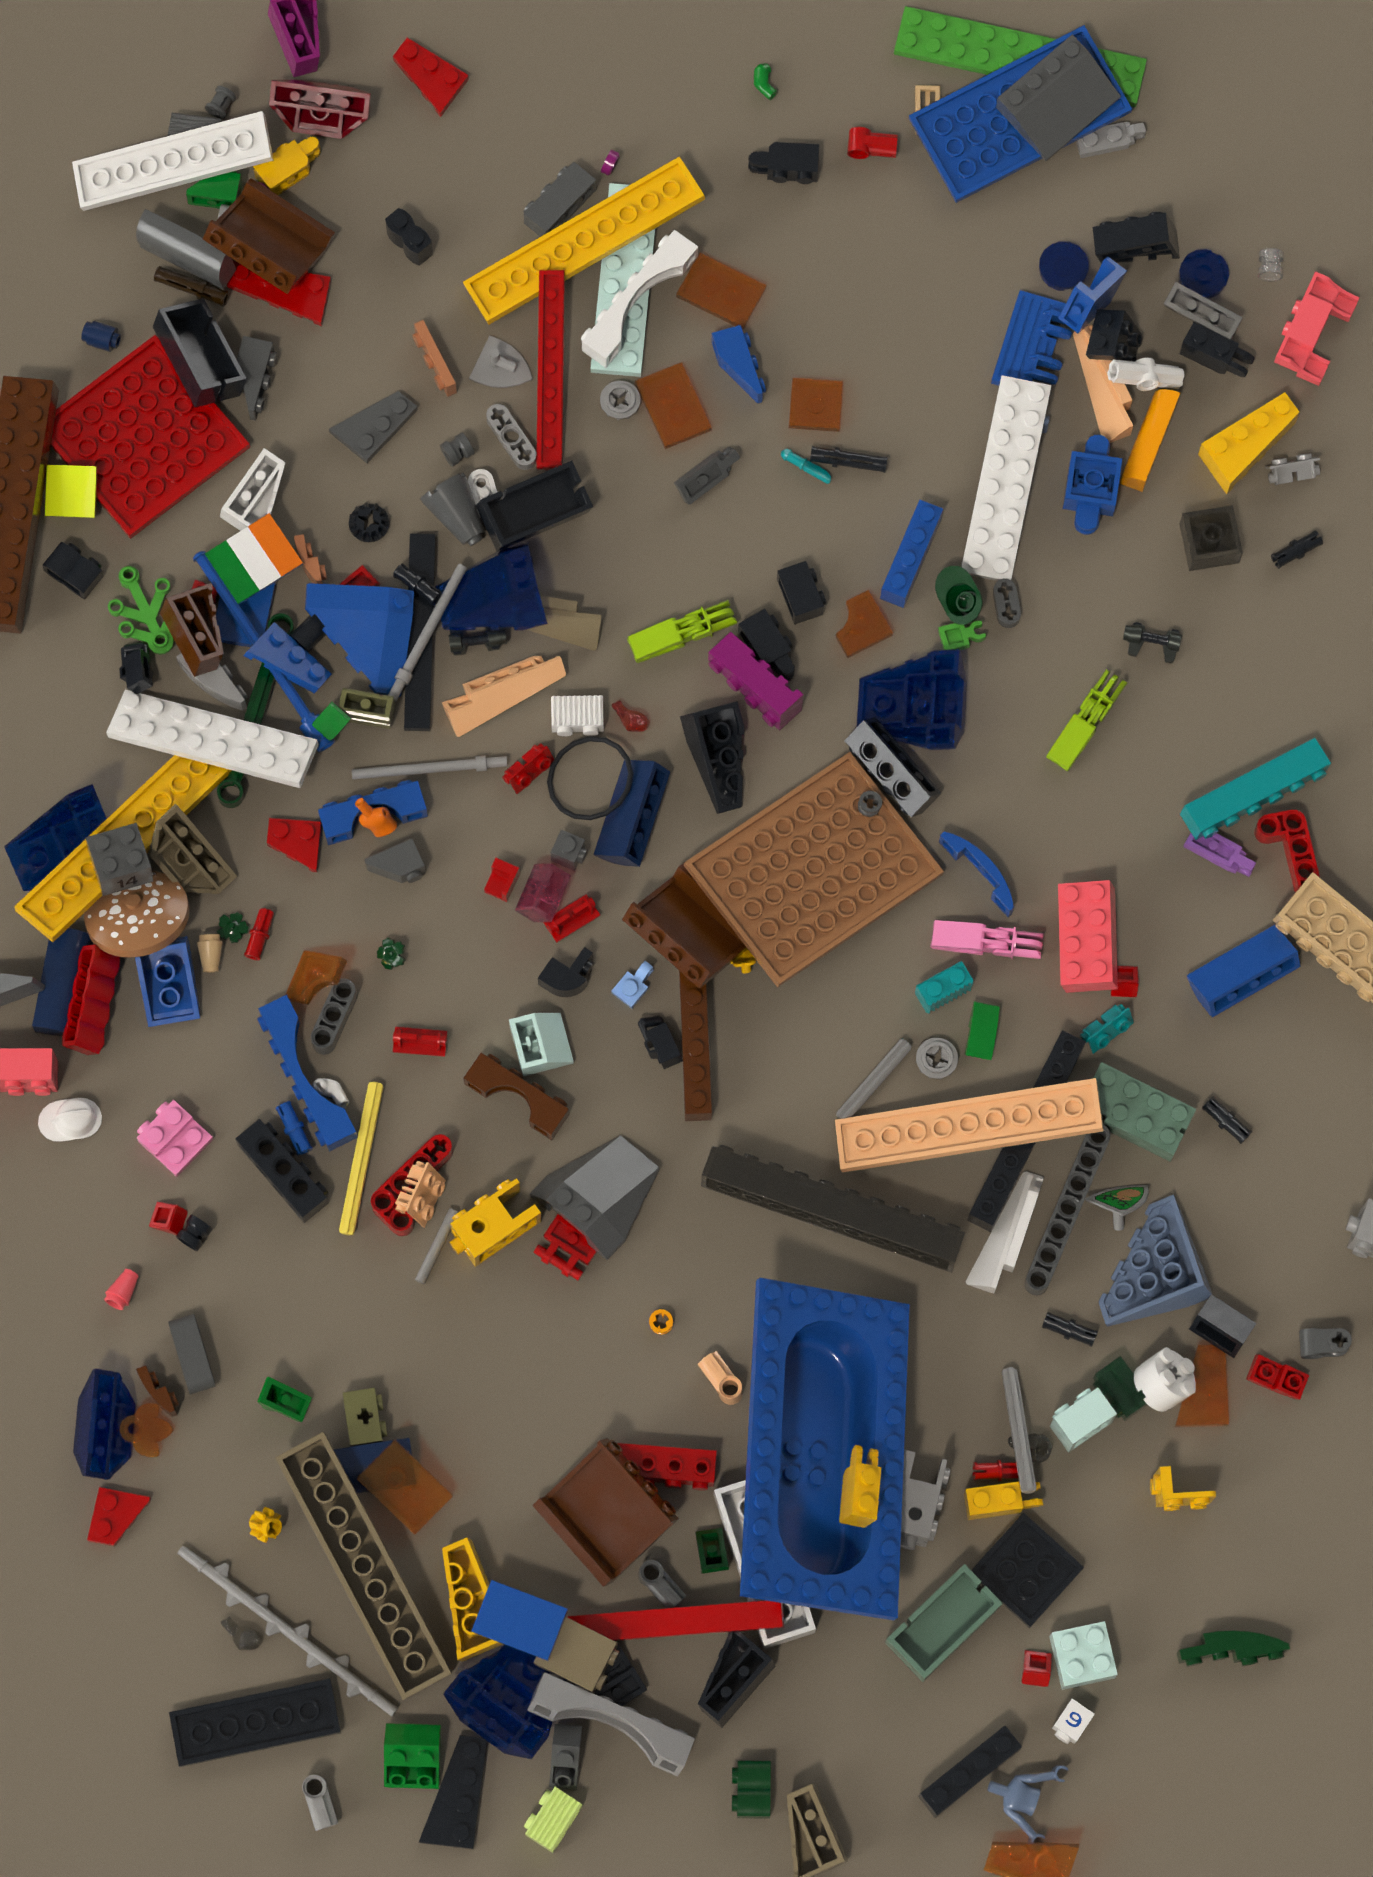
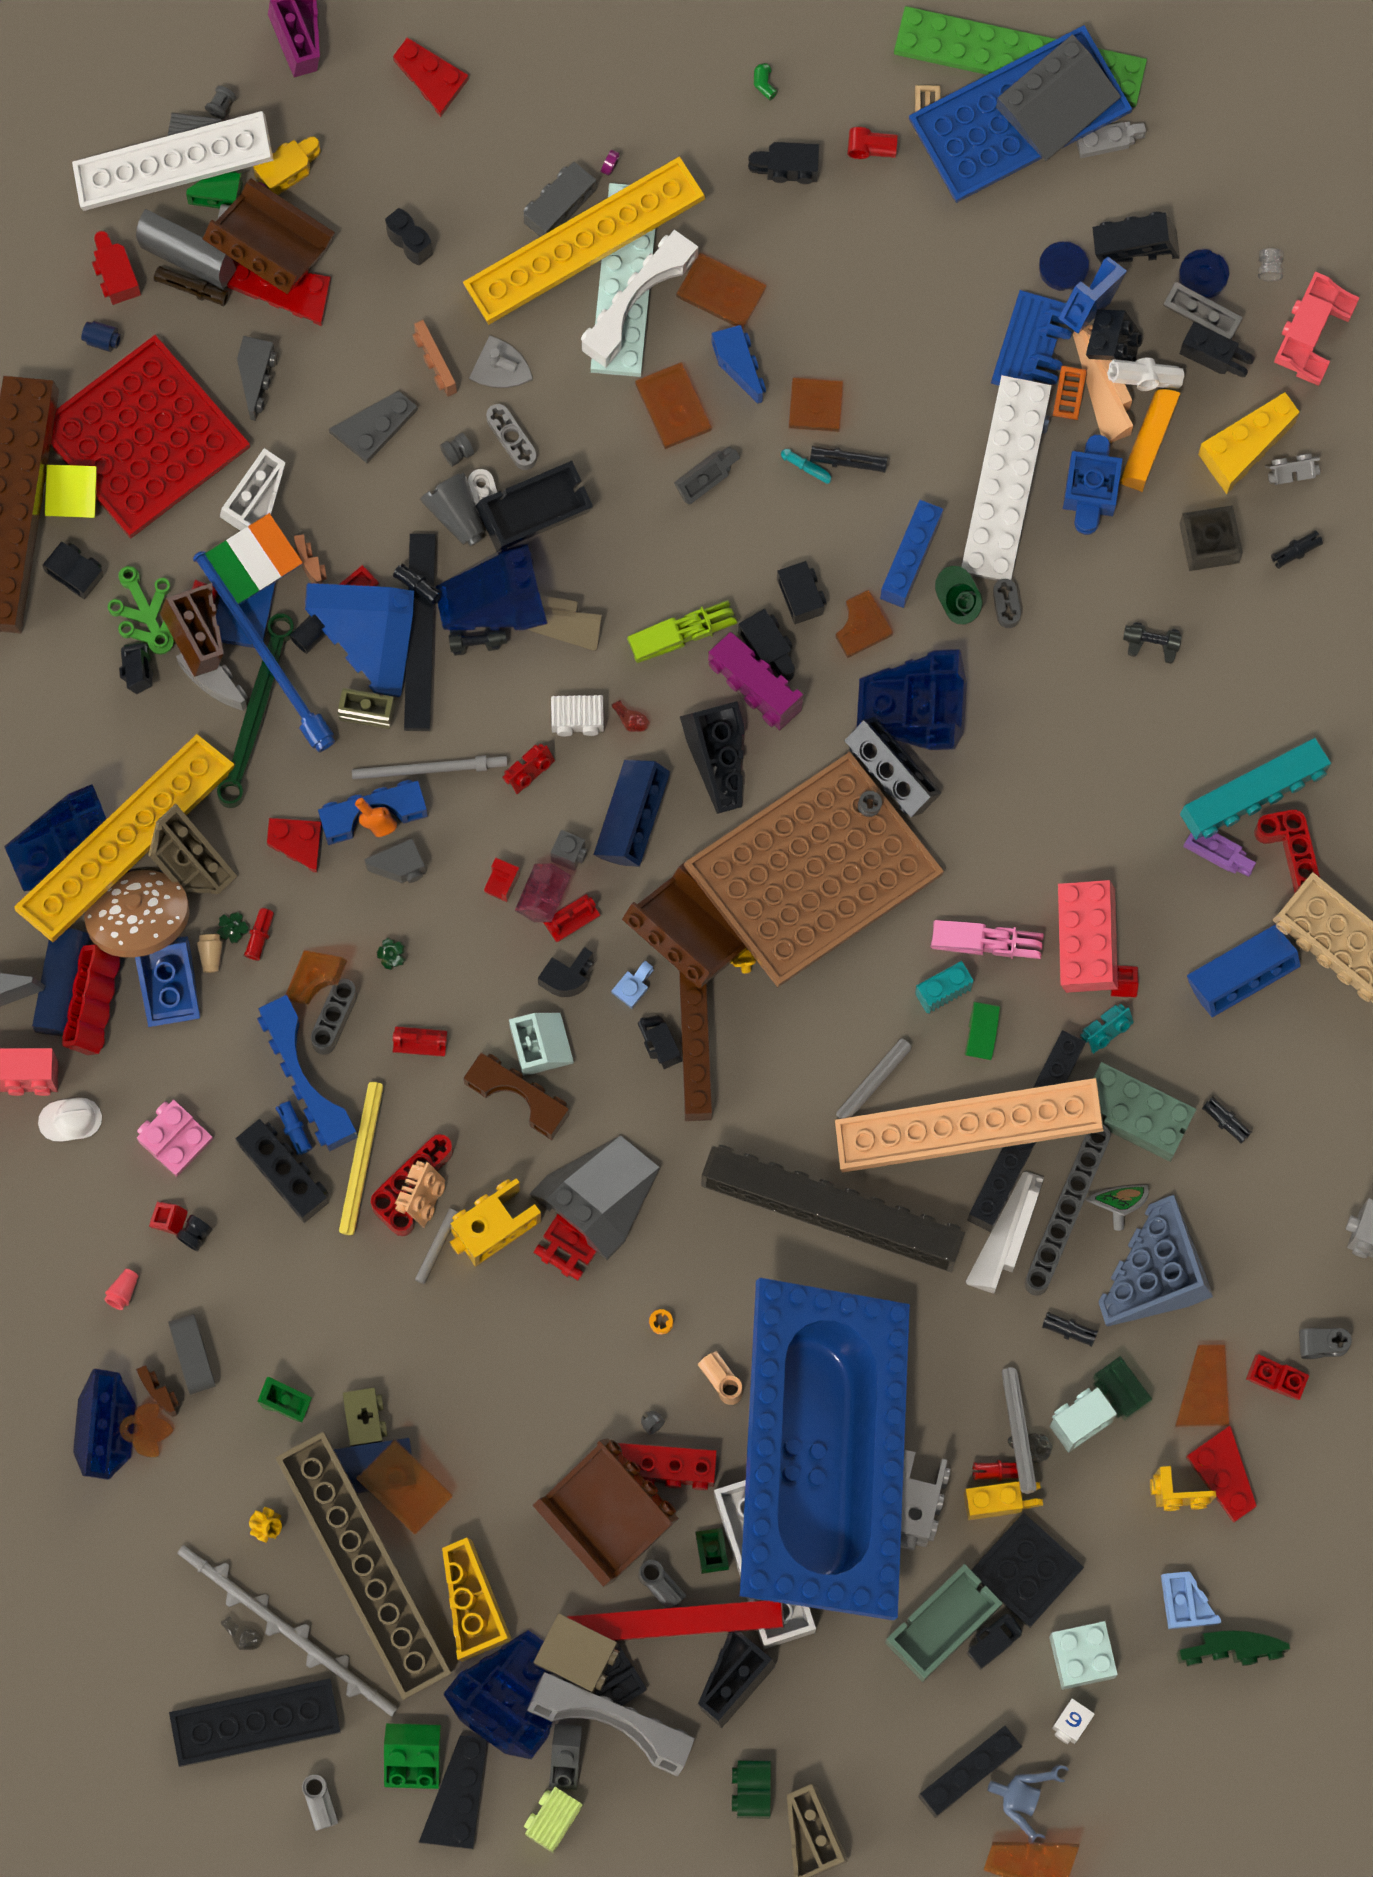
(114, 1514): red wing -> none
(115, 270): none -> red hinge
(119, 859): dark grey brick -> none
(200, 361): black piece -> none
(212, 738): white plate -> none
(284, 654): blue wing -> none
(319, 107): dark red wedge -> none
(331, 721): green slope -> none
(331, 1089): white arm -> none
(374, 531): black gear -> none
(404, 675): light grey bar -> none
(500, 691): light nougat wedge -> none
(519, 1620): blue tile -> none
(550, 369): red tile -> none
(569, 747): black piece -> none
(619, 389): light grey gear -> none
(652, 1422): none -> dark grey hinge
(860, 1489): yellow hinge -> none
(948, 1054): light grey gear -> none
(958, 637): bright green plate -> none
(958, 847): blue slope -> none
(995, 1642): none -> black piece
(1036, 1668): red slope -> none
(1072, 372): none -> orange slope
(1079, 729): lime arm -> none
(1165, 1379): white brick -> none
(1185, 1603): none -> light blue wing
(1222, 1326): black brick -> none
(1223, 1472): none -> red wing

